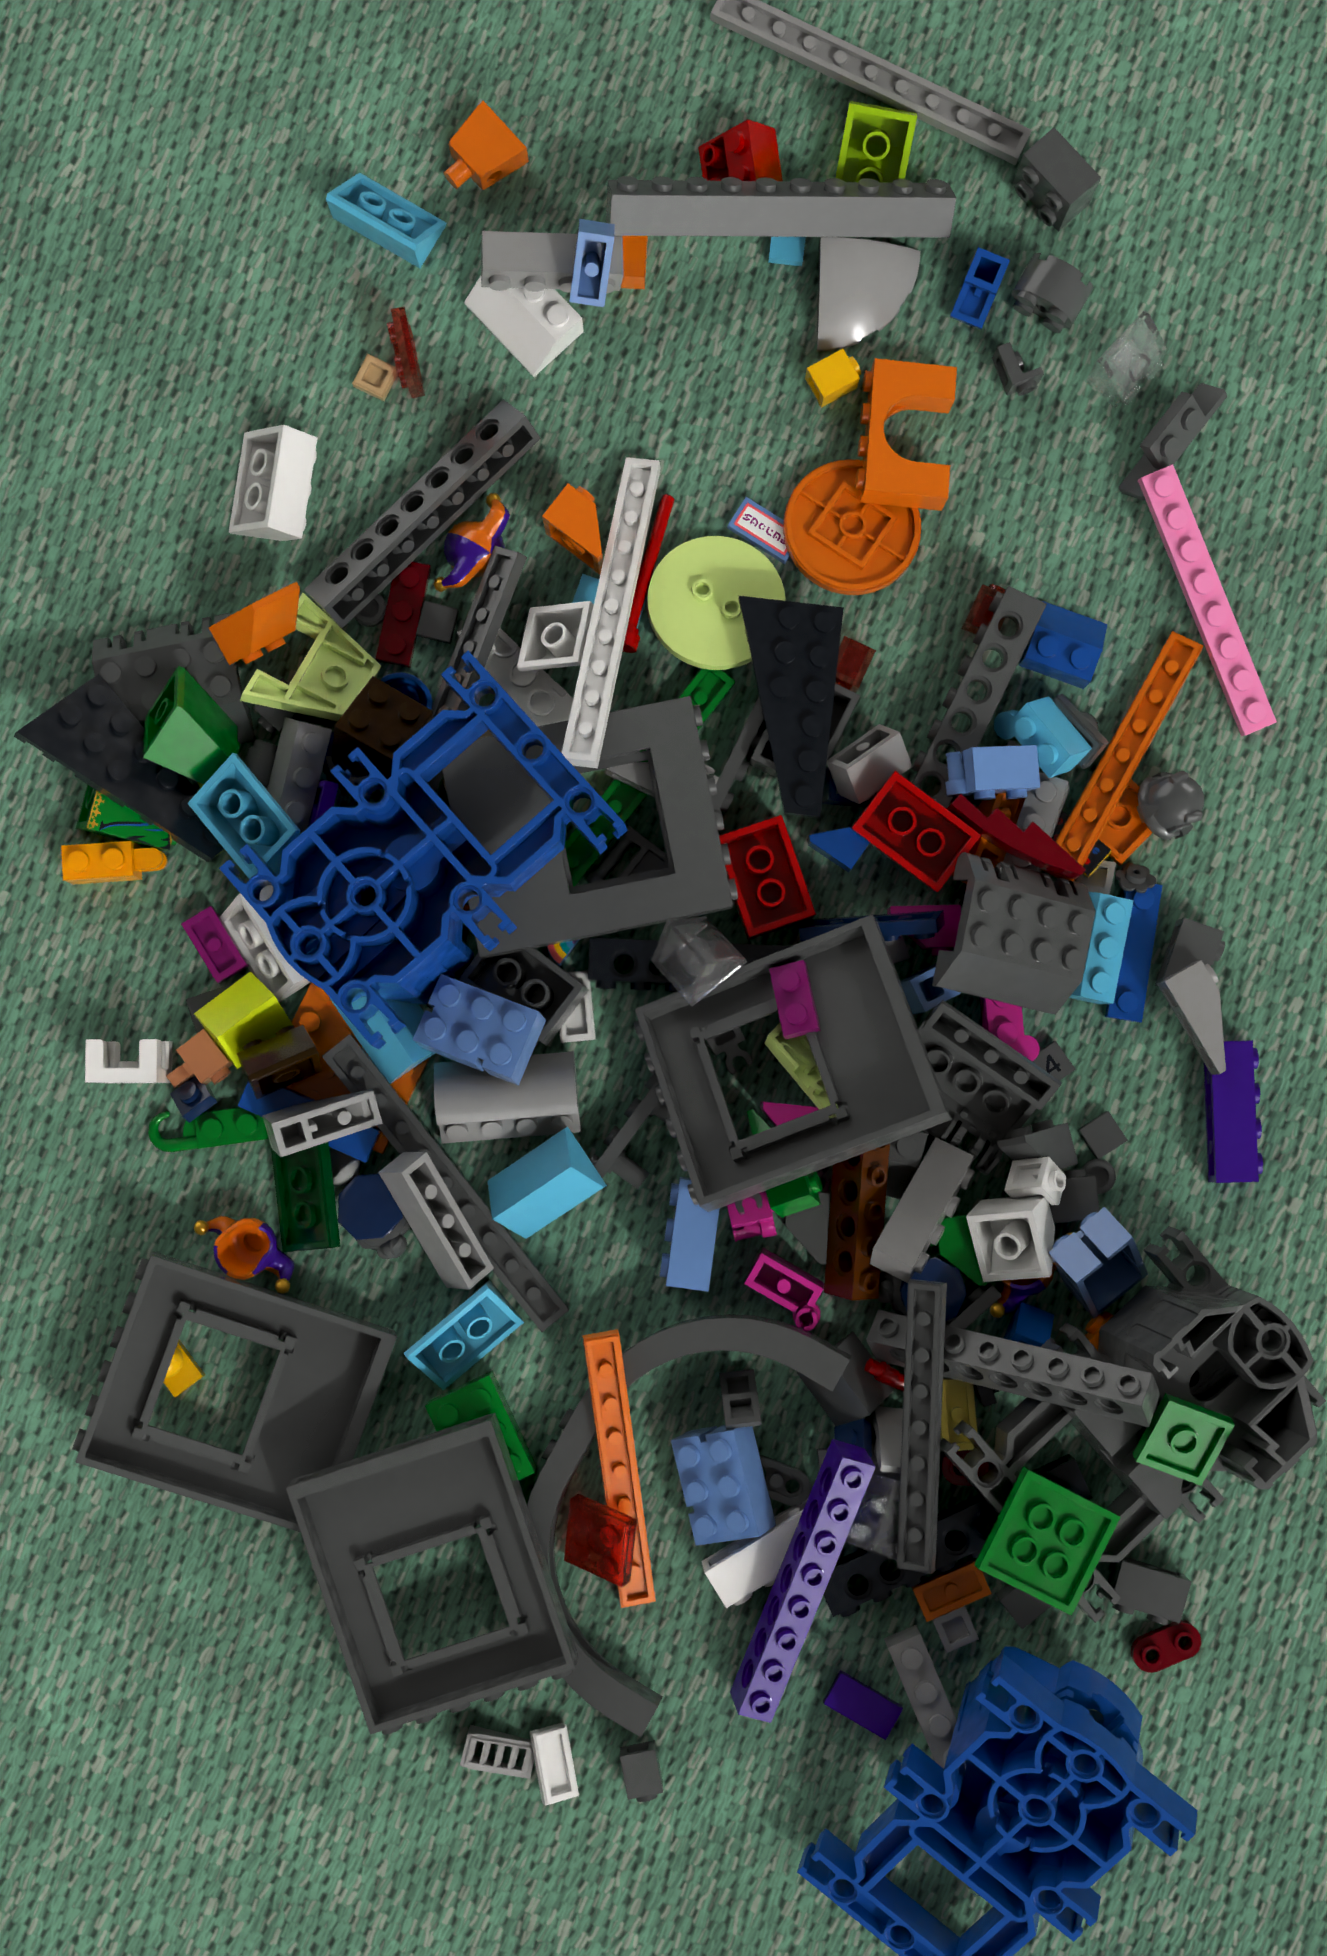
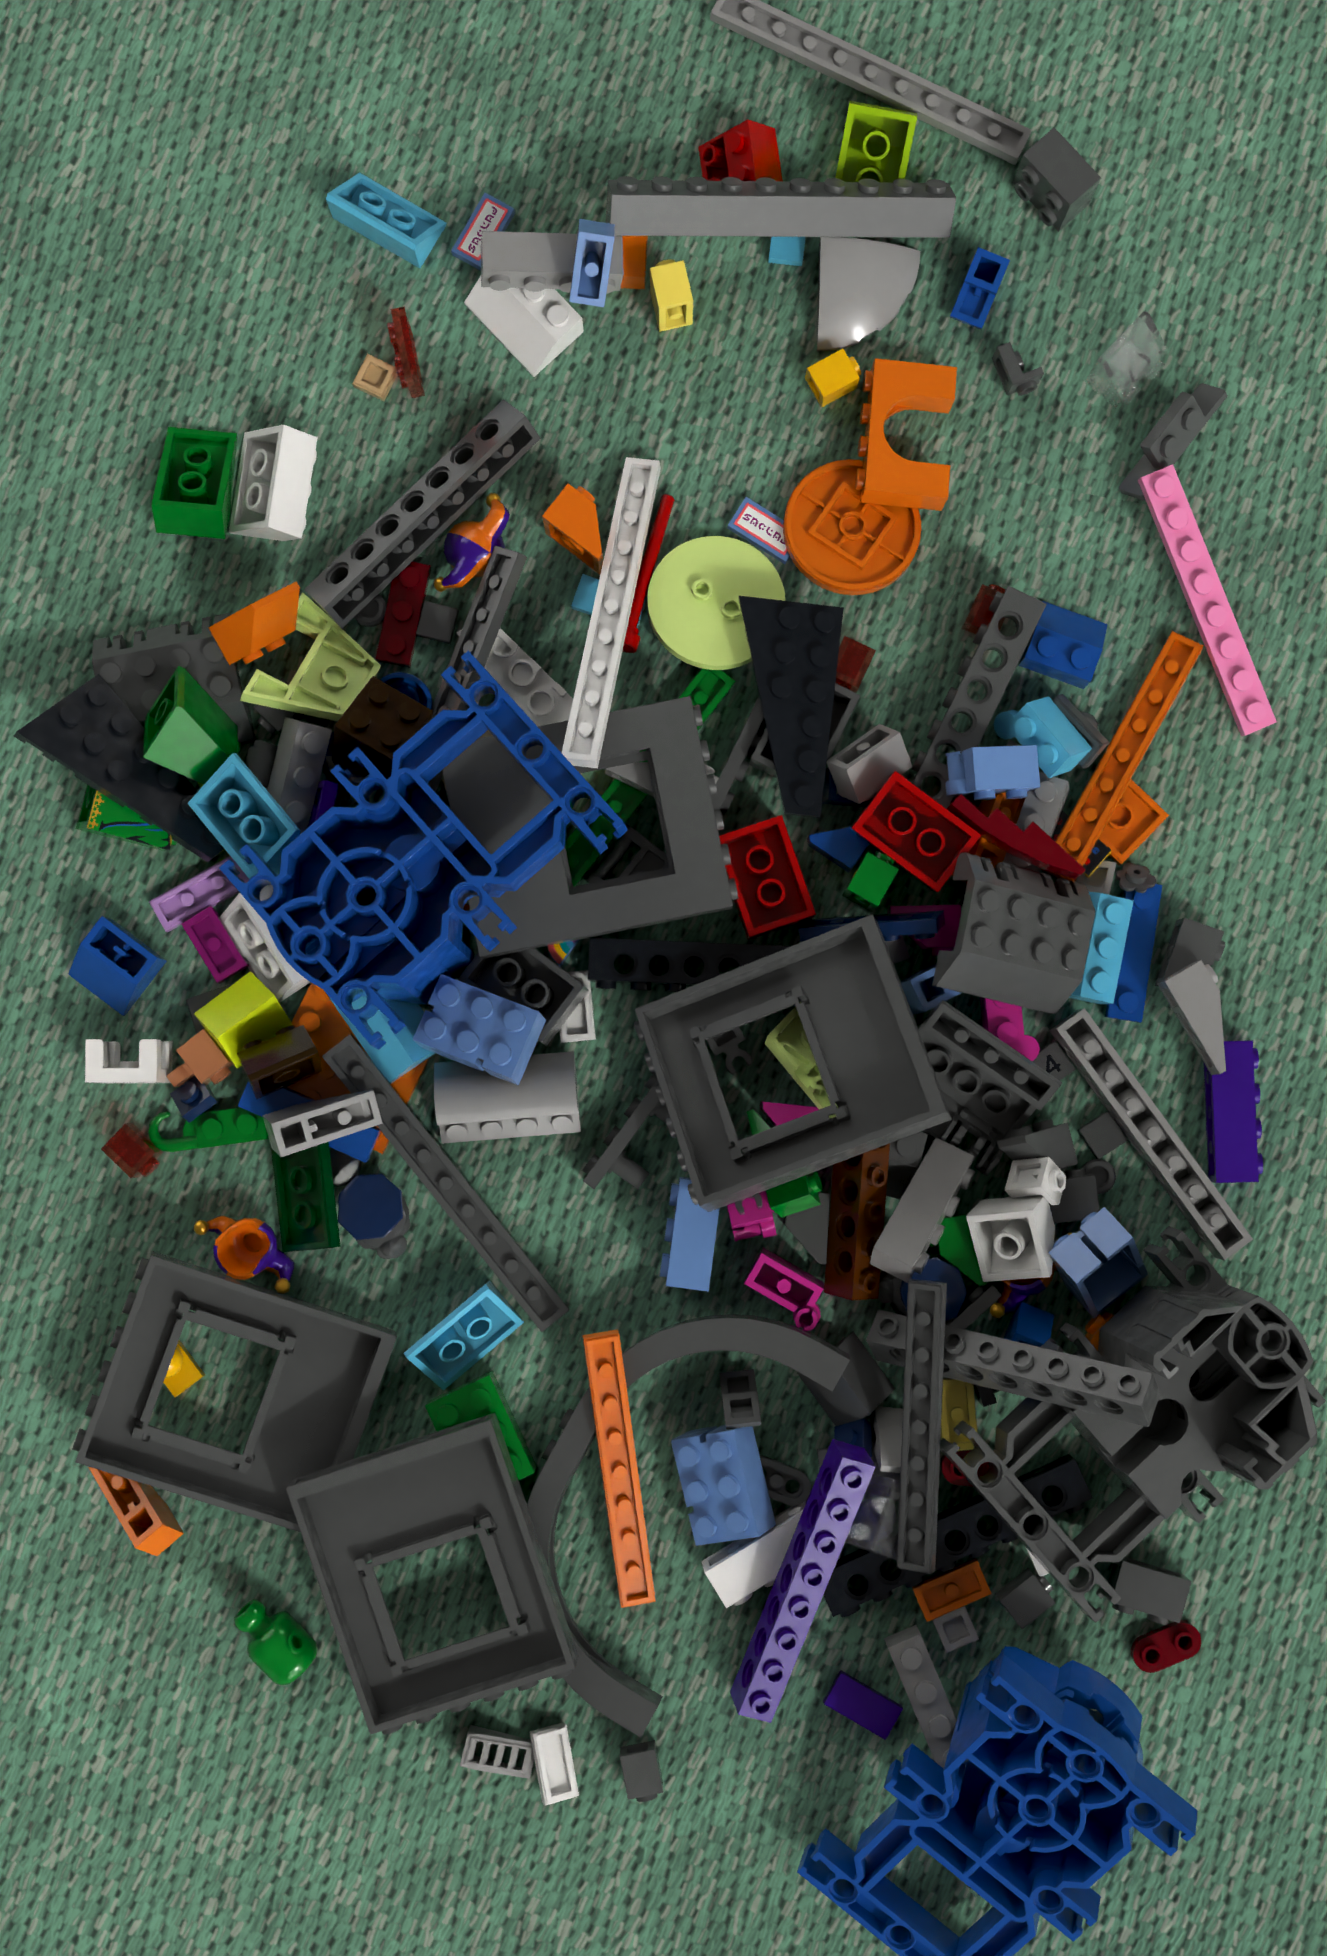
(109, 862): light orange brick -> none
(115, 965): none -> blue slope
(132, 1151): none -> clear red brick
(140, 1512): none -> orange slope
(194, 895): none -> lavender tile
(195, 483): none -> green slope
(277, 1642): none -> green piece
(436, 1220): light grey brick -> none
(484, 150): orange torso -> none
(488, 216): none -> tile
(543, 1185): medium azure slope -> none
(555, 636): white slope -> none
(600, 1540): clear red plate -> none
(671, 295): none -> light yellow brick
(695, 957): clear slope -> none
(794, 999): magenta plate -> none
(871, 880): none -> green brick
(885, 1374): red animal -> none
(1047, 1541): green plate -> none
(1051, 291): dark grey brick -> none
(1151, 1134): none -> light grey brick
(1170, 804): dark grey helmet -> none
(1183, 1439): green plate -> none

